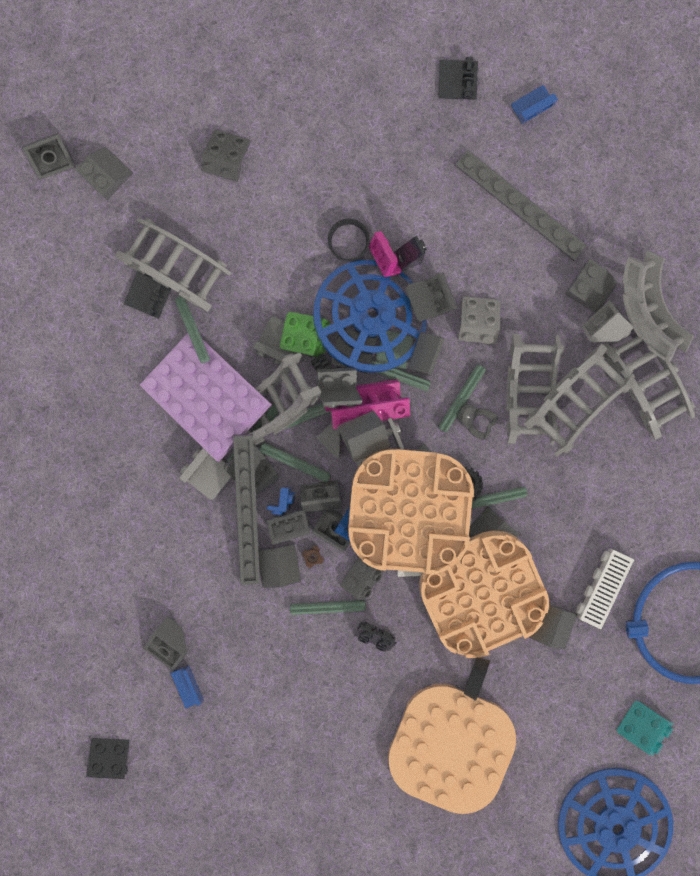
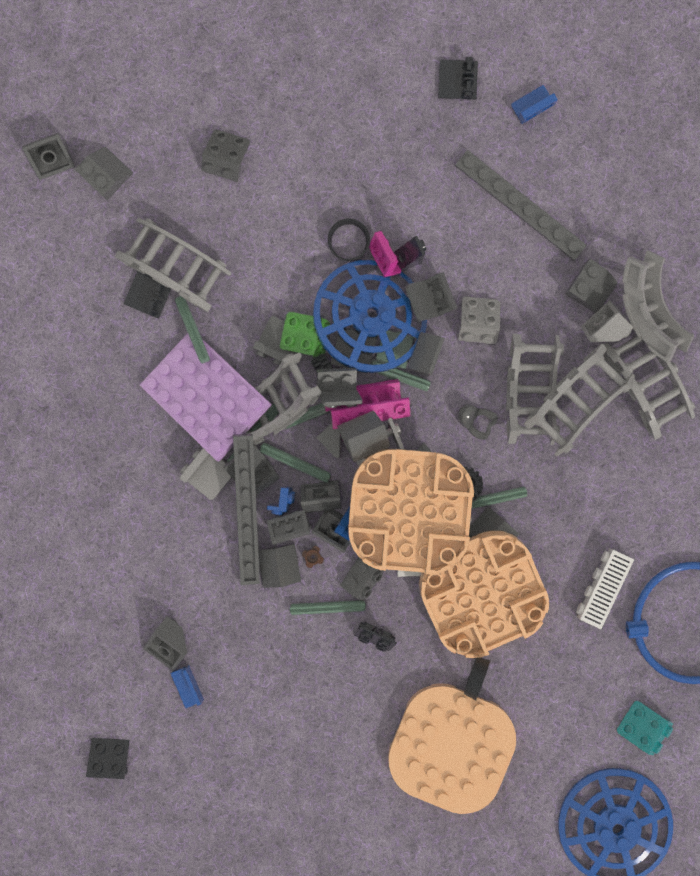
(461, 398): sand green axle -> none
(555, 628): dark grey slope -> none

